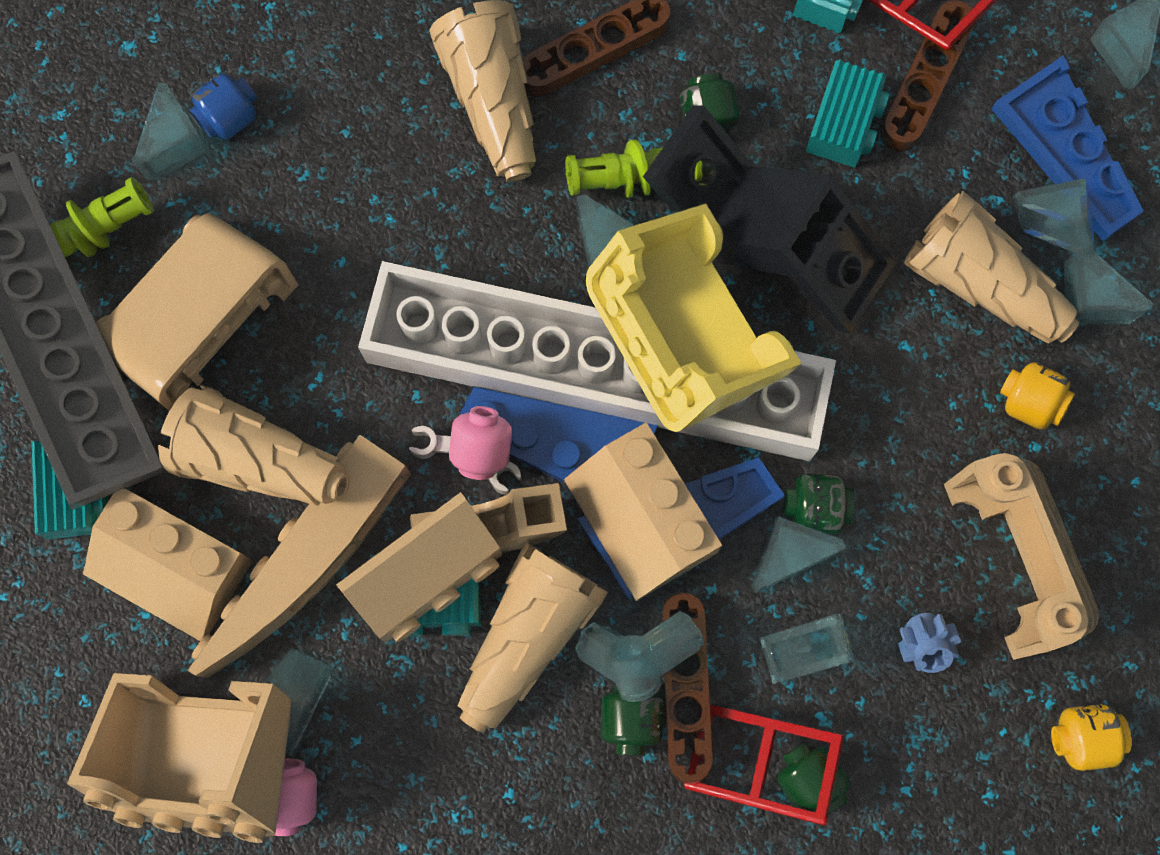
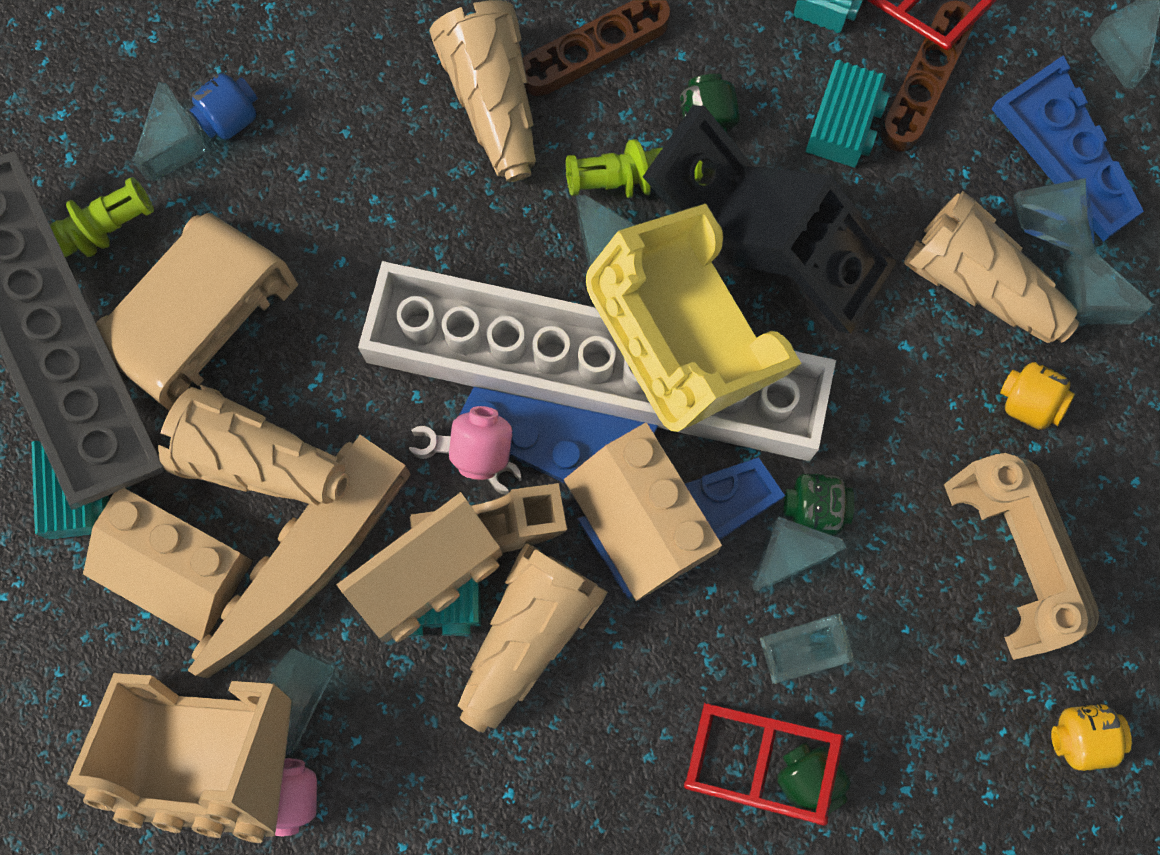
(631, 723): dark green head -> none
(638, 660): clear light blue piece -> none
(692, 687): reddish brown beam -> none
(929, 642): medium blue gear -> none

